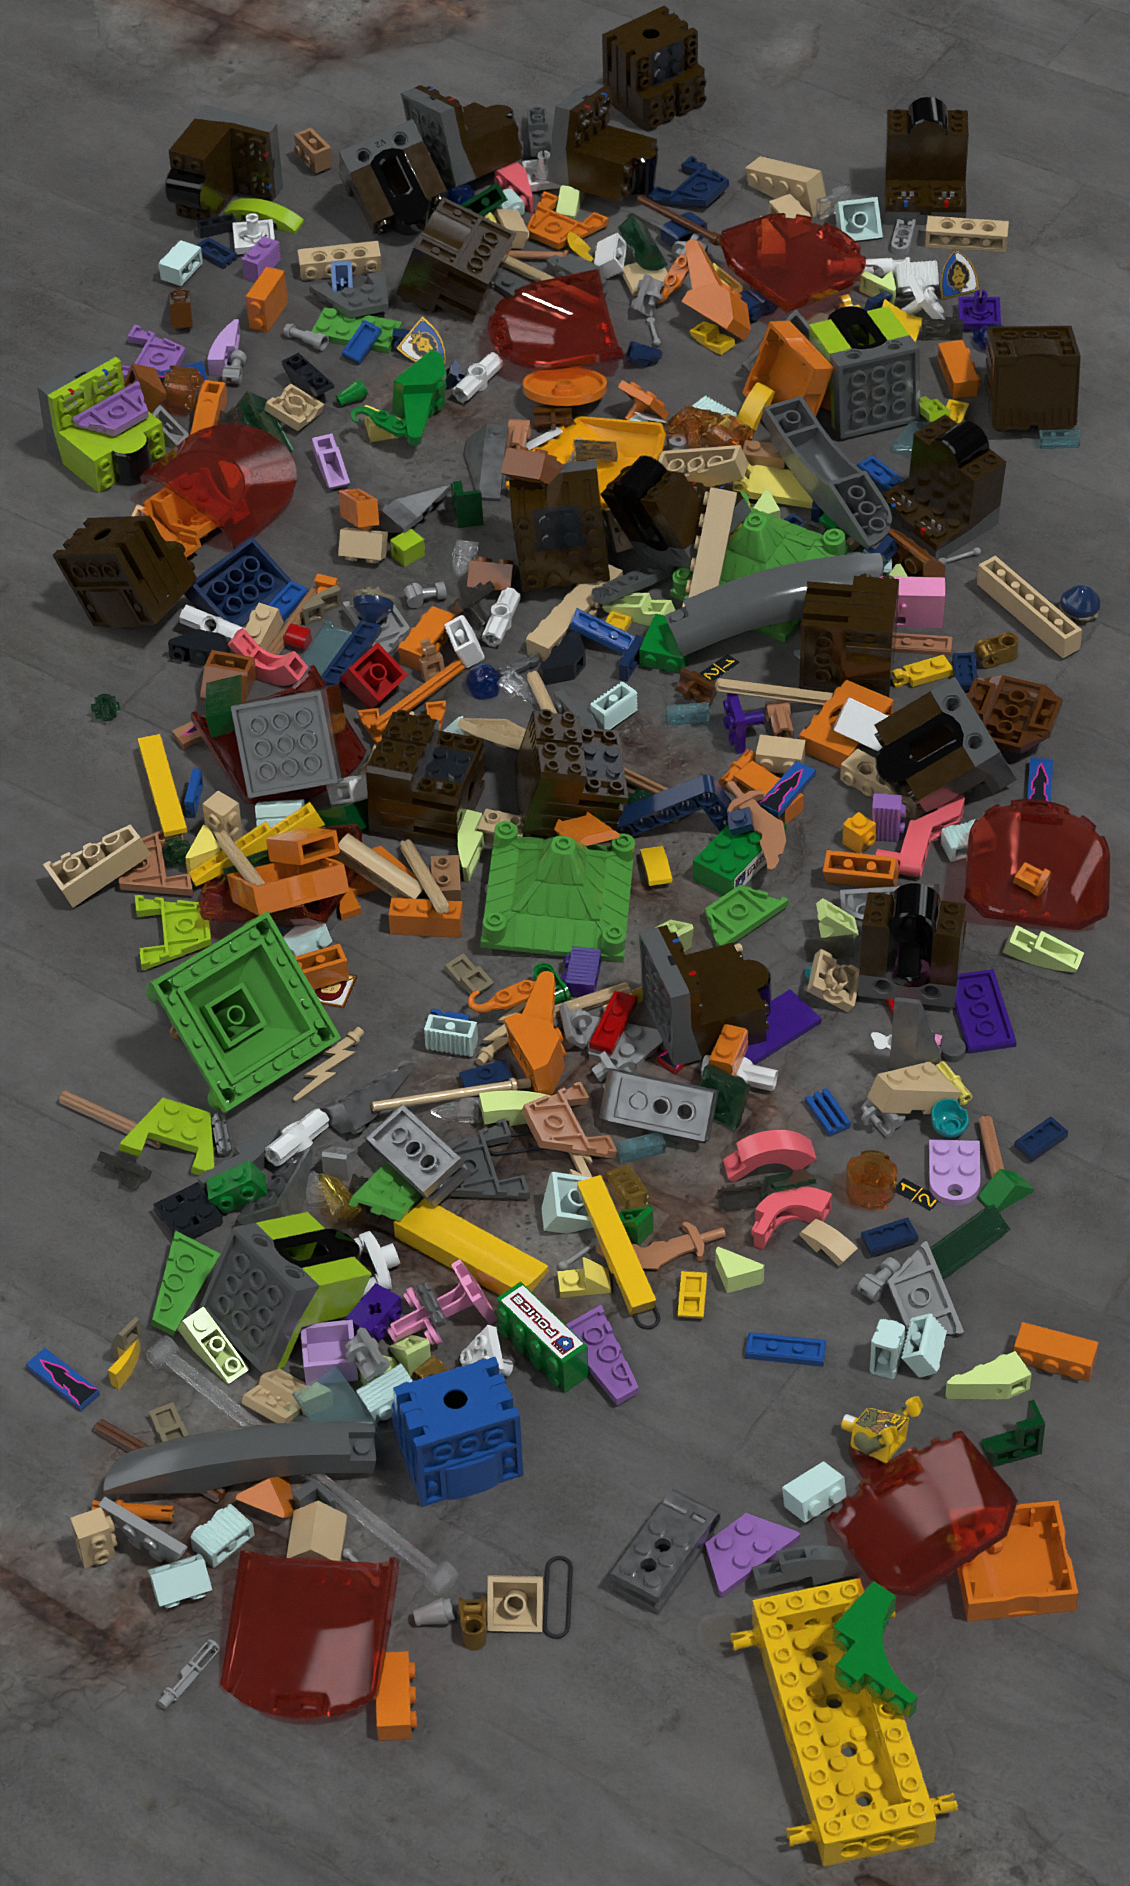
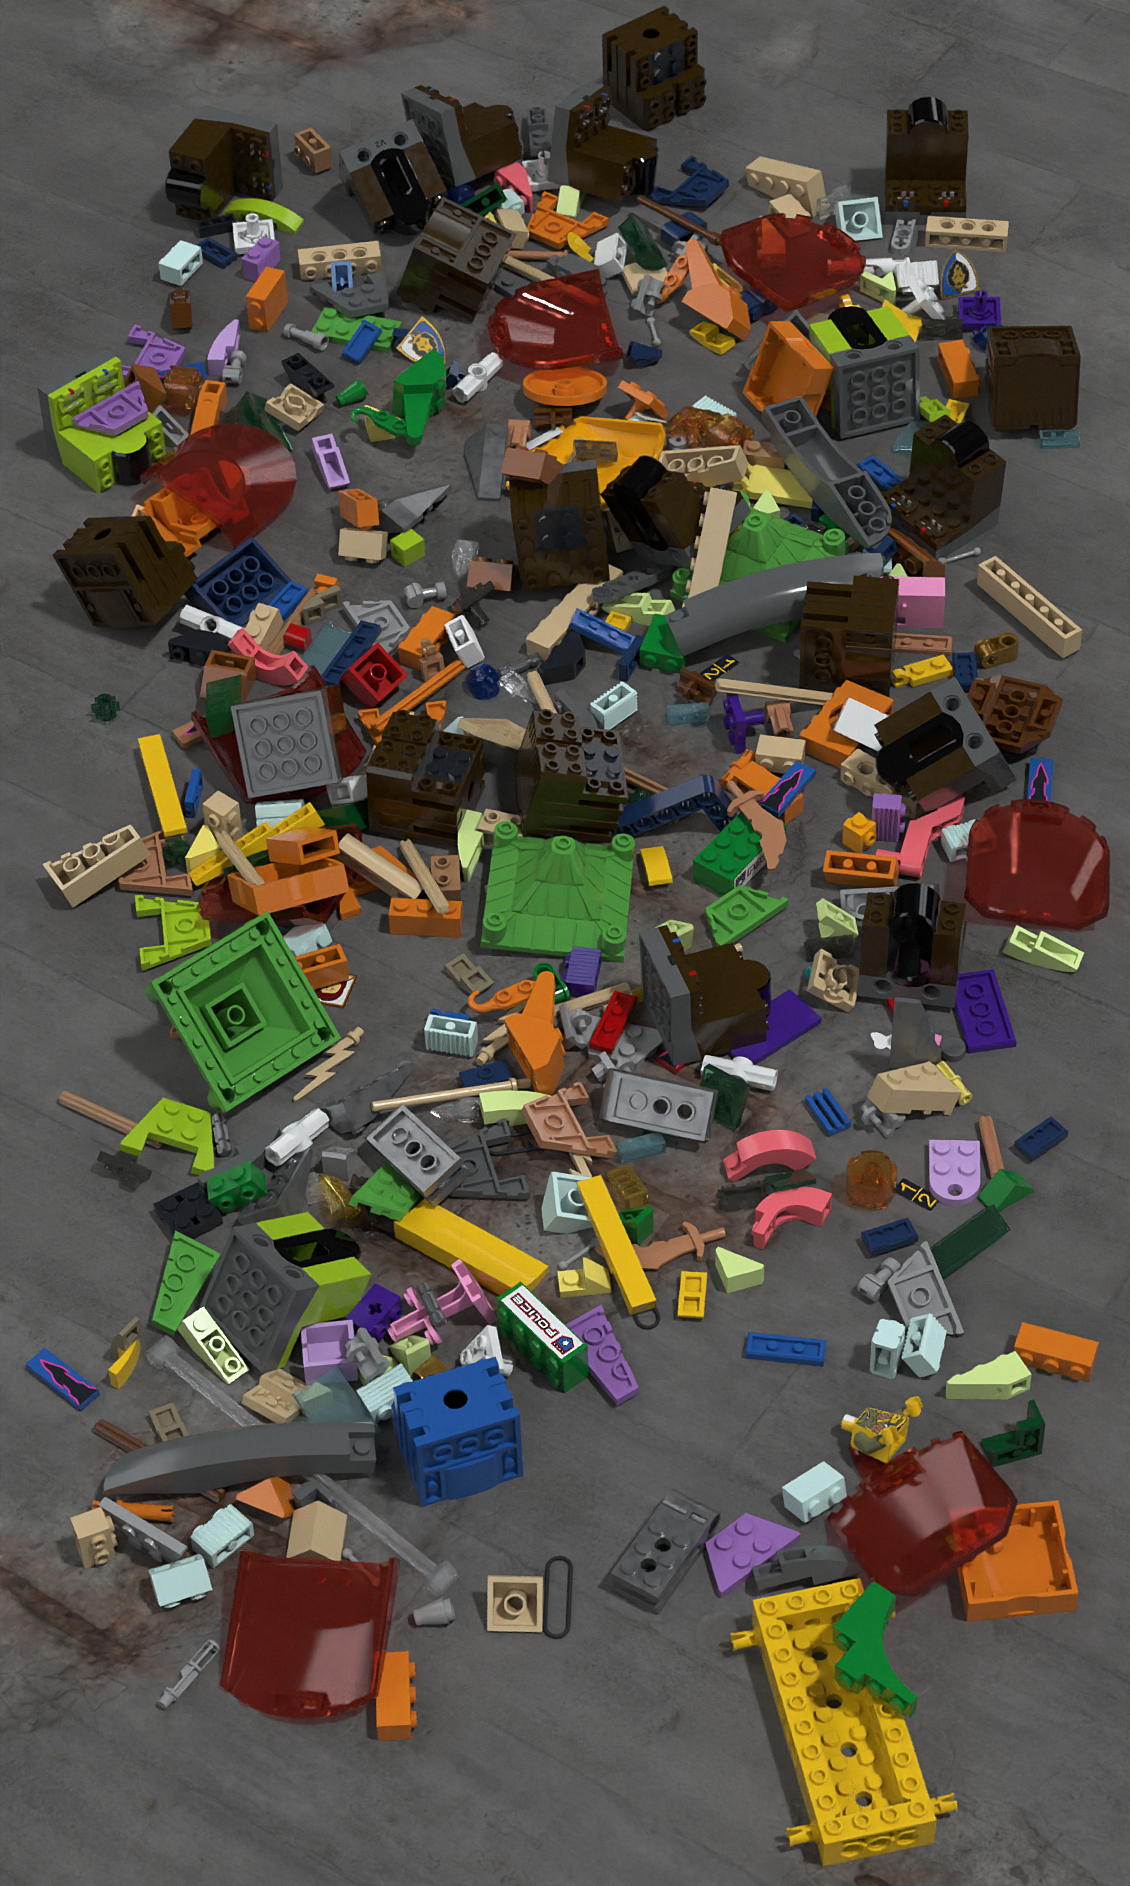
(373, 604): dark blue hair -> none
(381, 1258): white connector -> none
(466, 506): dark green panel -> none
(473, 1619): pearl gold piece -> none
(501, 617): white piece -> none
(586, 830): orange slope -> none
(730, 1049): orange brick -> none
(740, 821): dark blue plate -> none
(753, 406): yellow slope -> none
(832, 1242): tan slope -> none
(877, 301): dark blue plate -> none
(949, 1118): teal hair -> none
(1032, 879): orange tile -> none
(1080, 603): dark blue hair -> none

